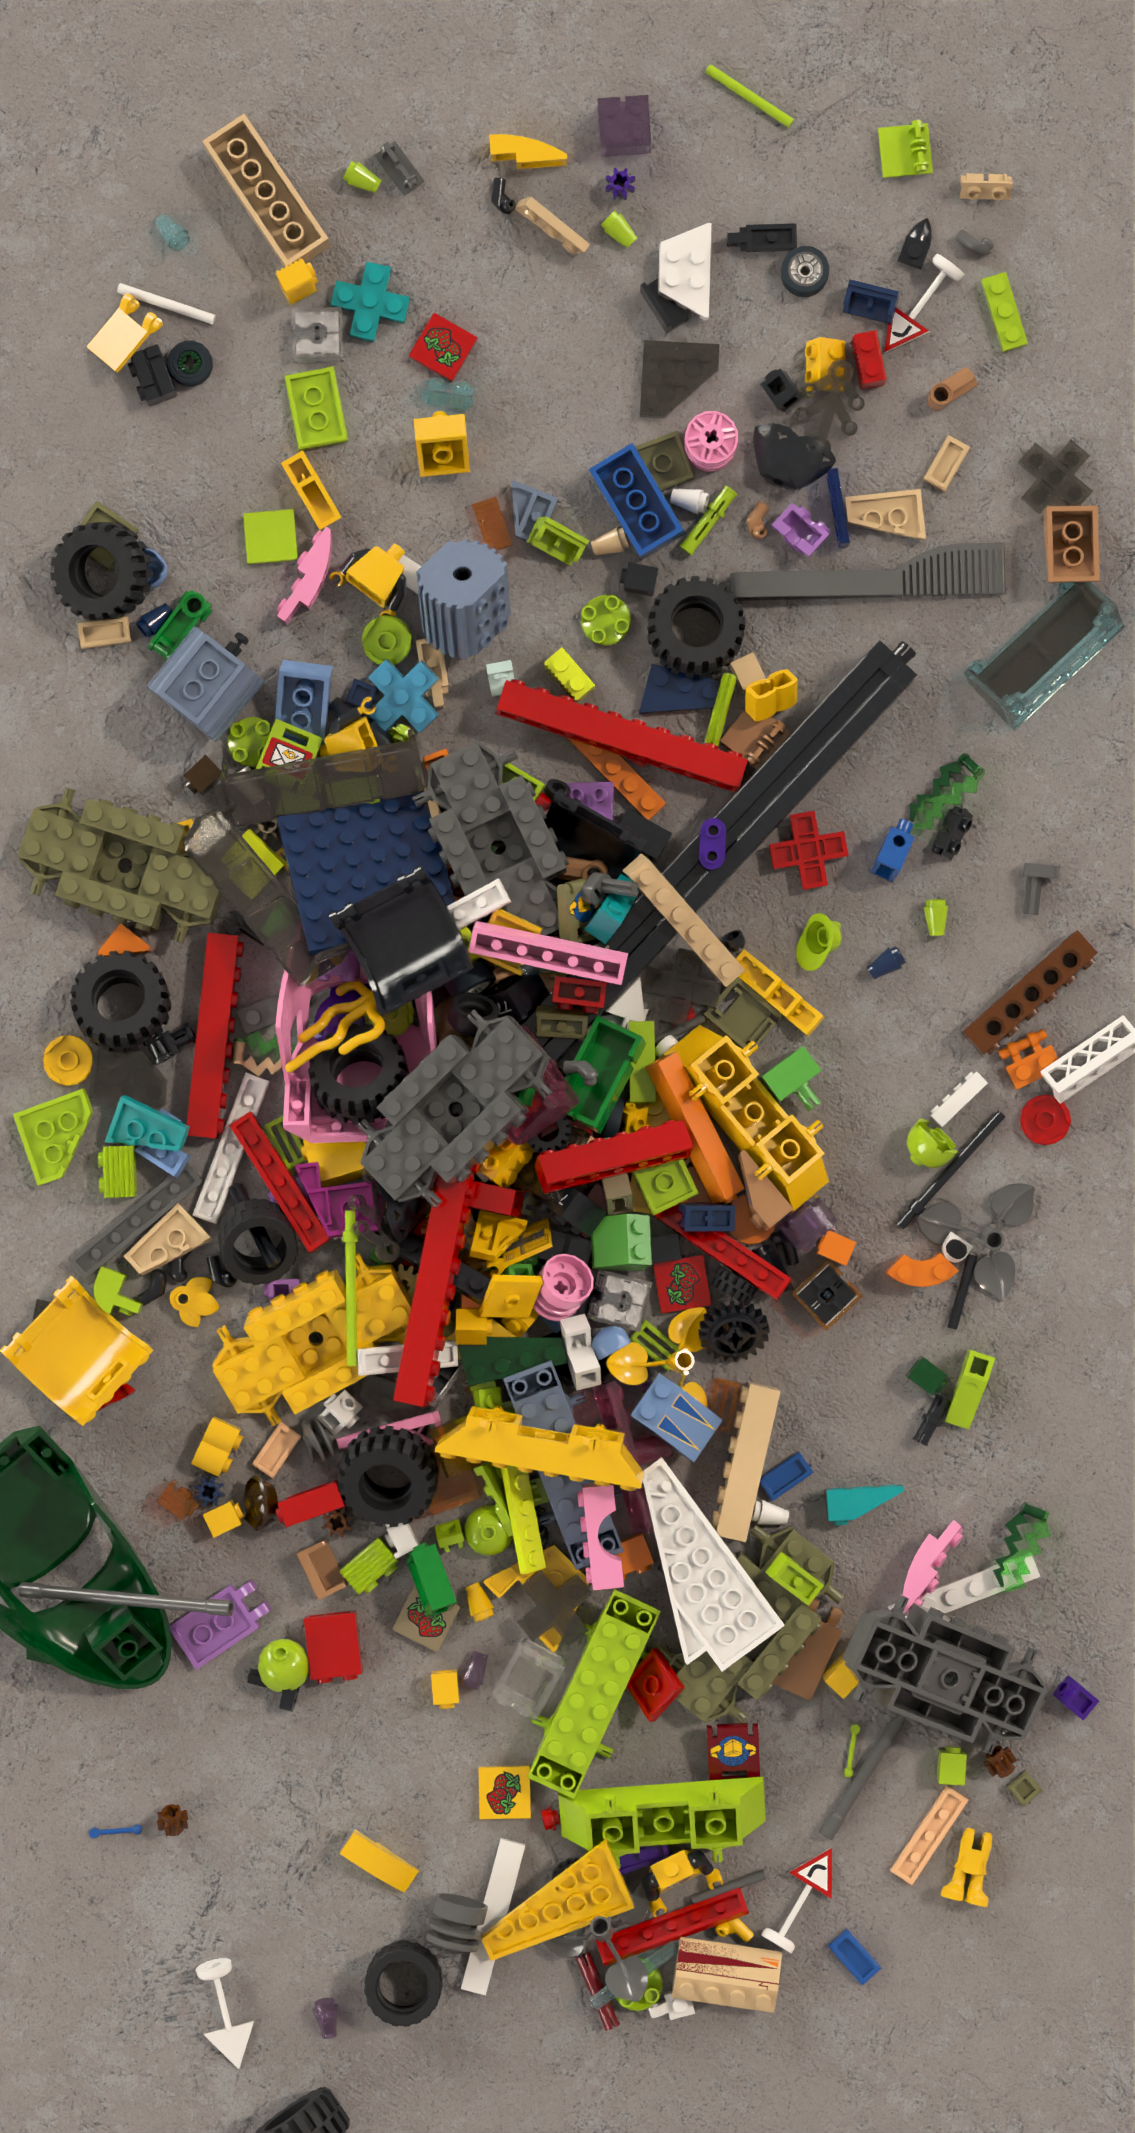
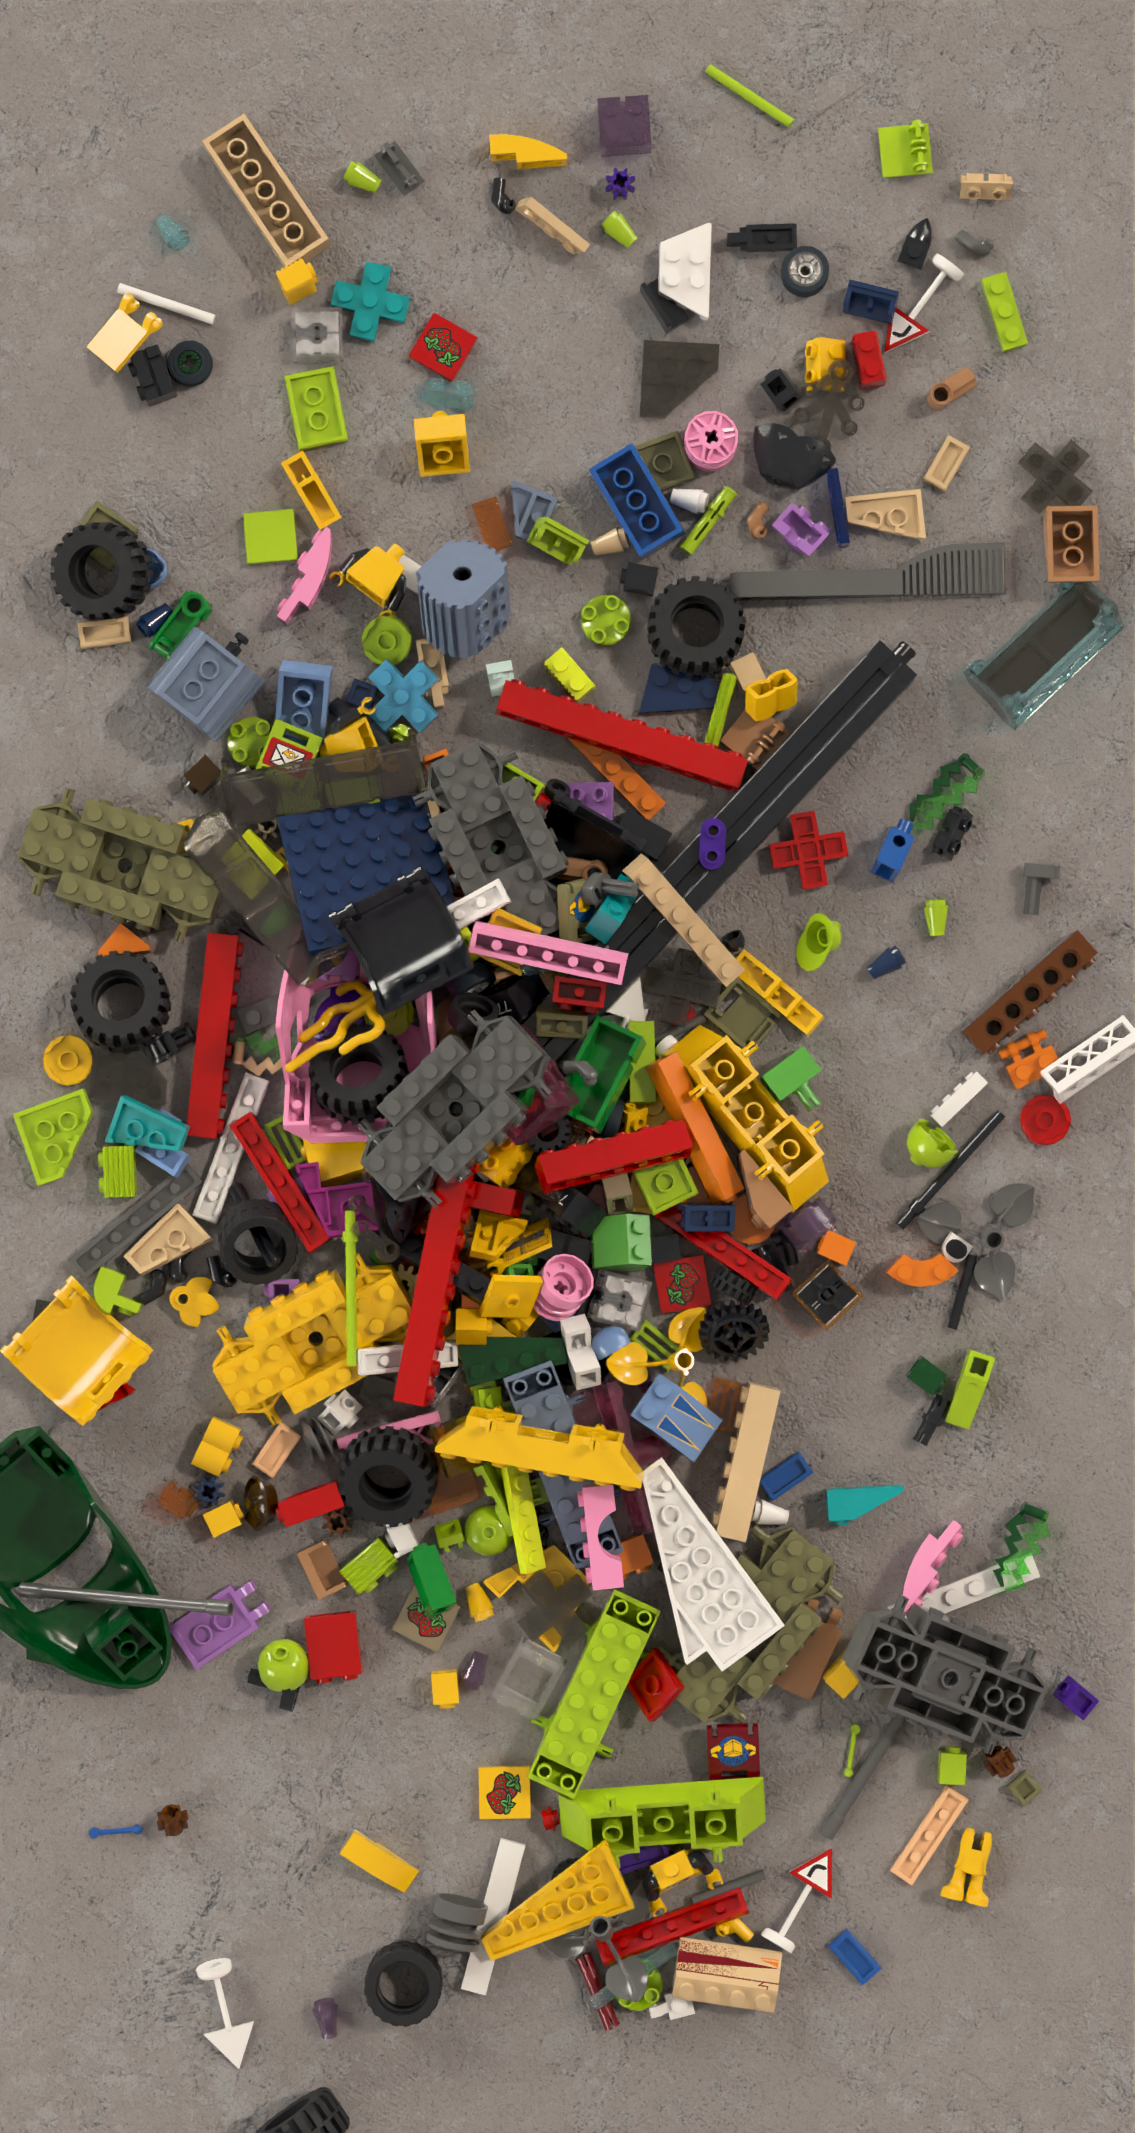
(794, 1578): lime plate -> none

